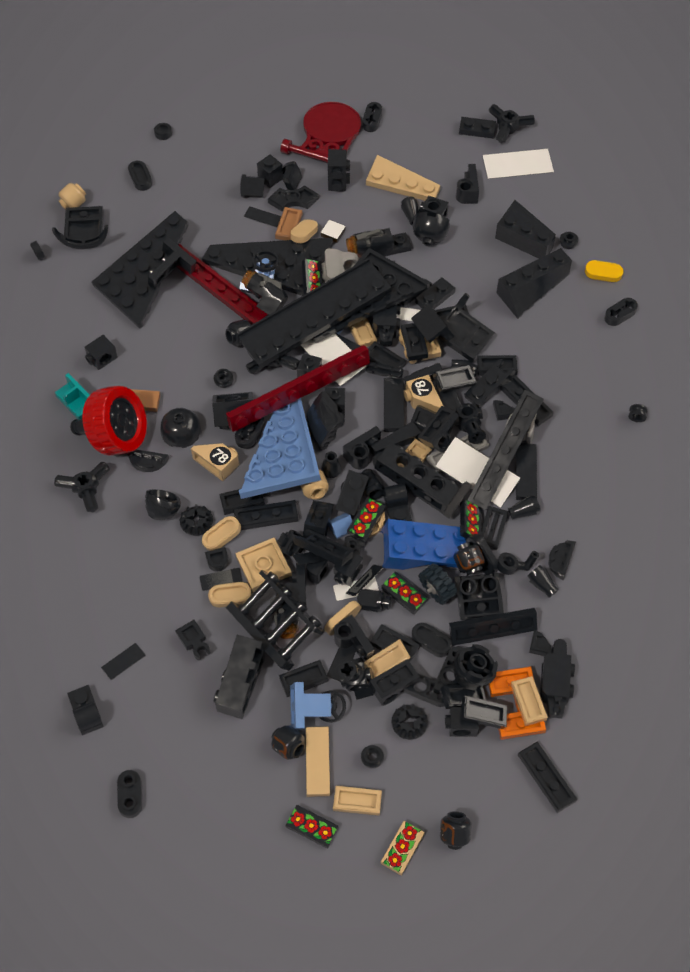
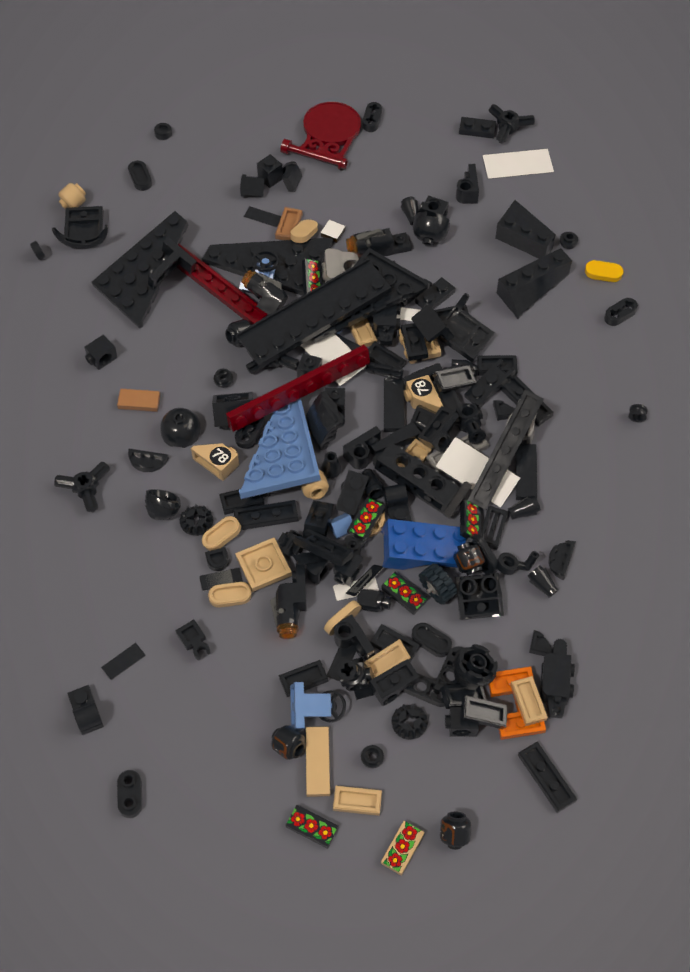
(73, 396): teal panel -> none
(112, 421): red wheel -> none
(240, 676): black wedge -> none
(254, 626): black fence -> none
(300, 197): black tile -> none
(337, 170): black brick -> none
(397, 179): tan wing -> none
(493, 626): black plate -> none

